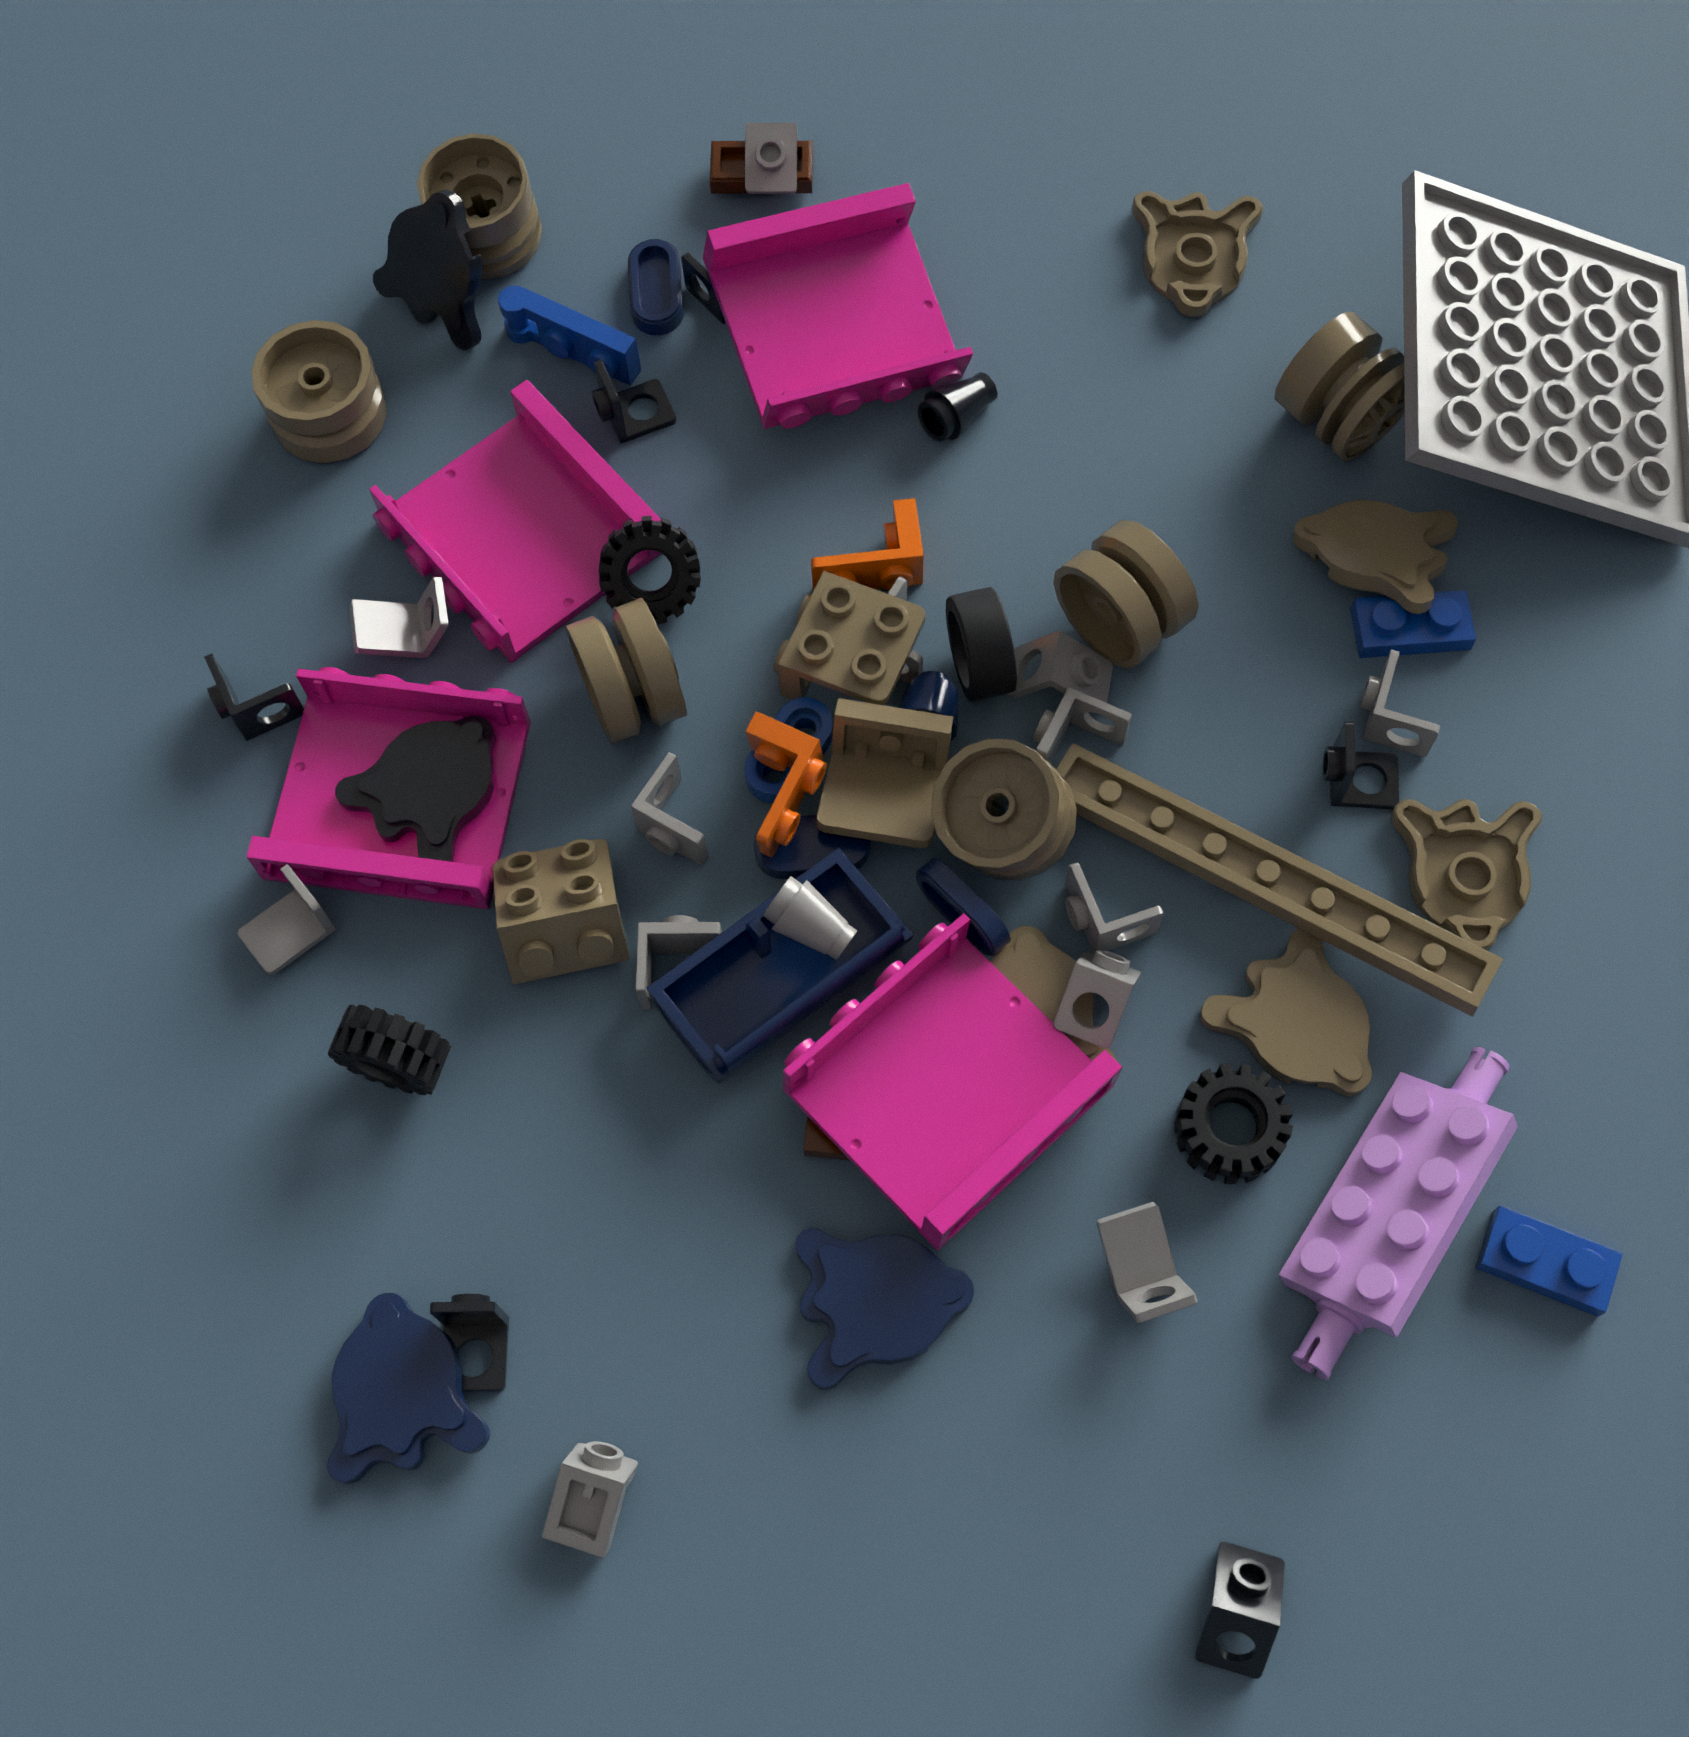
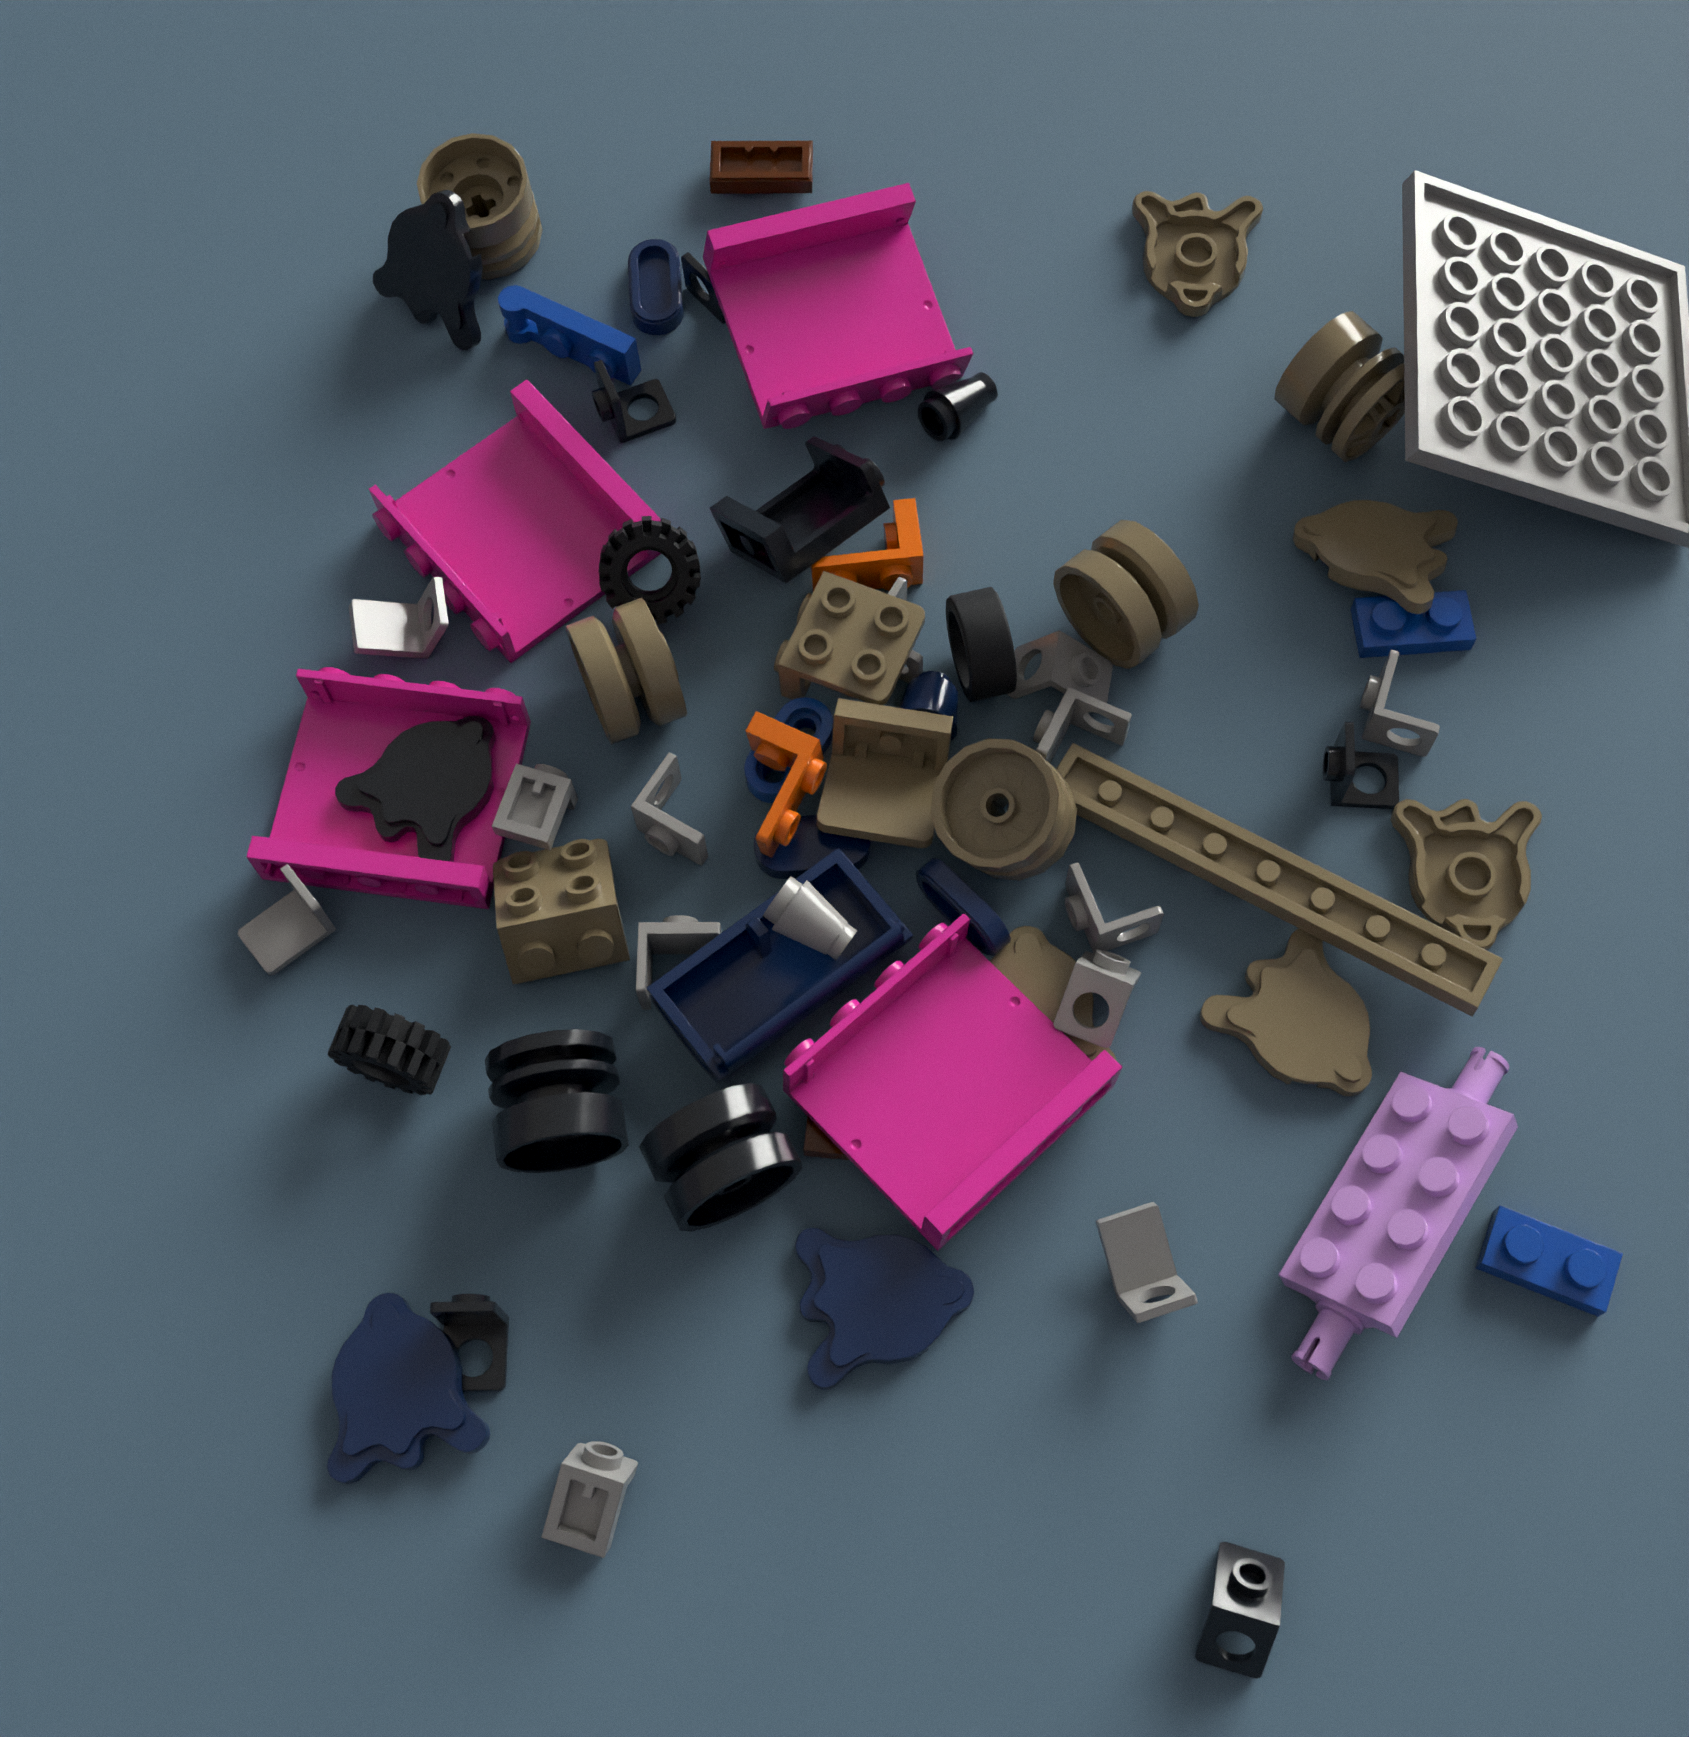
(246, 713): black bracket -> none
(319, 391): dark tan wheel -> none
(534, 805): none -> light grey bracket
(556, 1101): none -> black wheel
(720, 1156): none -> black wheel
(771, 158): light grey bracket -> none
(808, 516): none -> black panel
(1244, 1089): black tyre -> none

